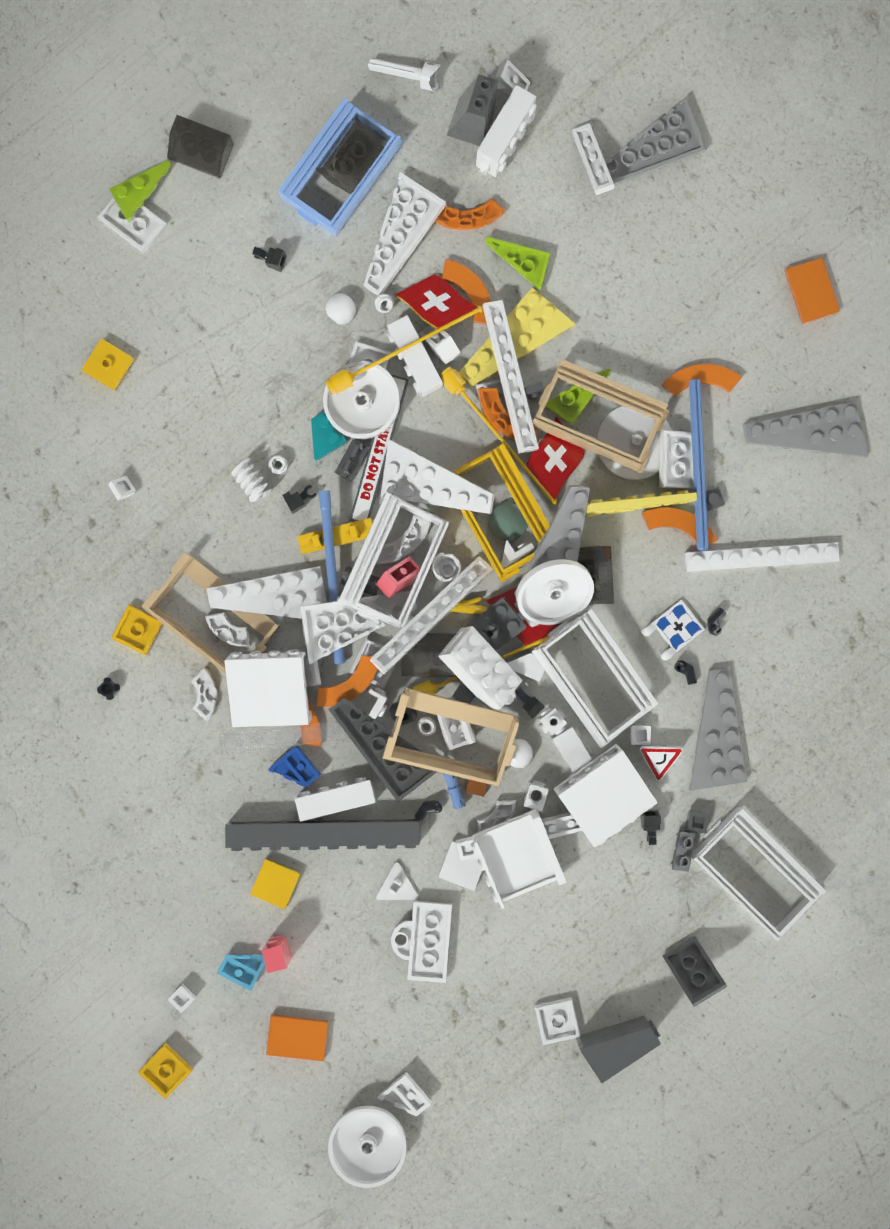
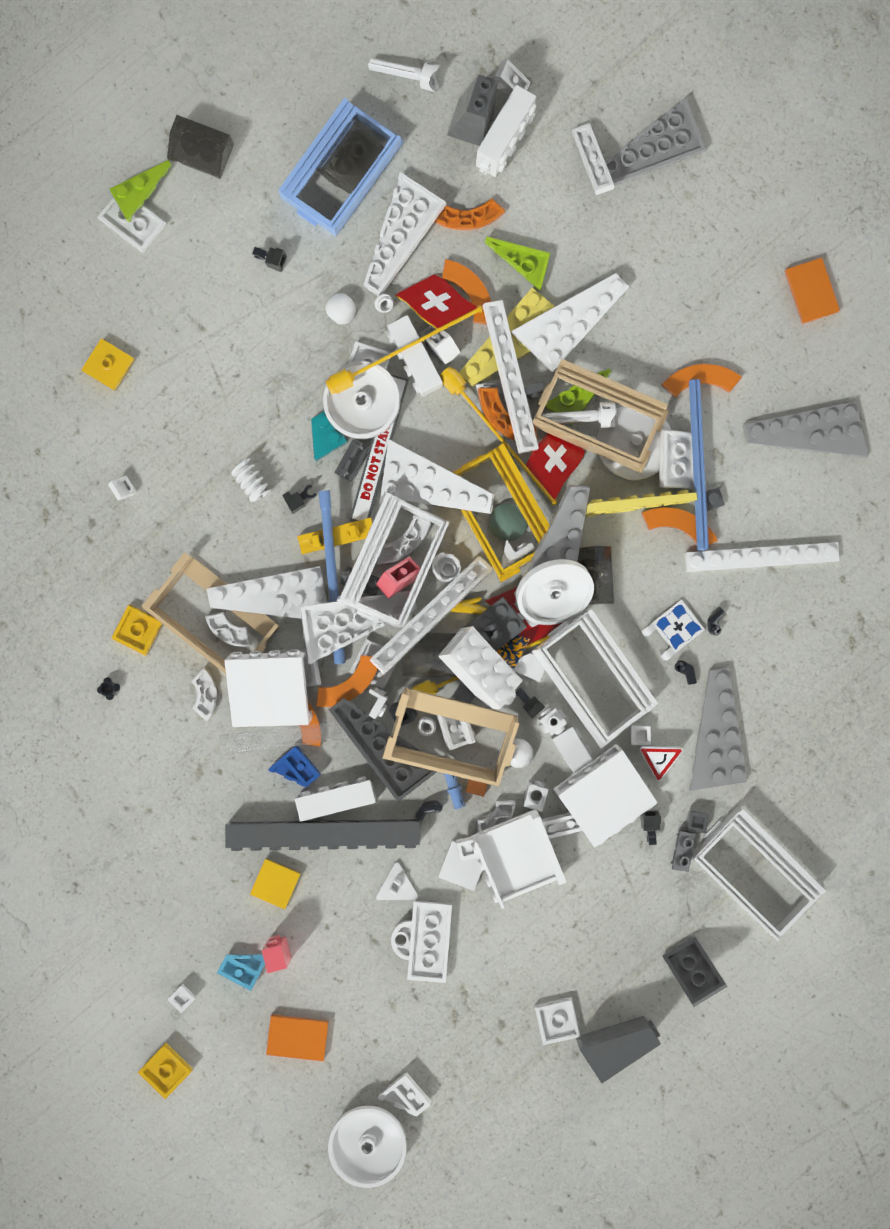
(278, 458): white plate -> none
(513, 650): none -> sticker
(564, 326): none -> white wing
(603, 415): none -> white piece

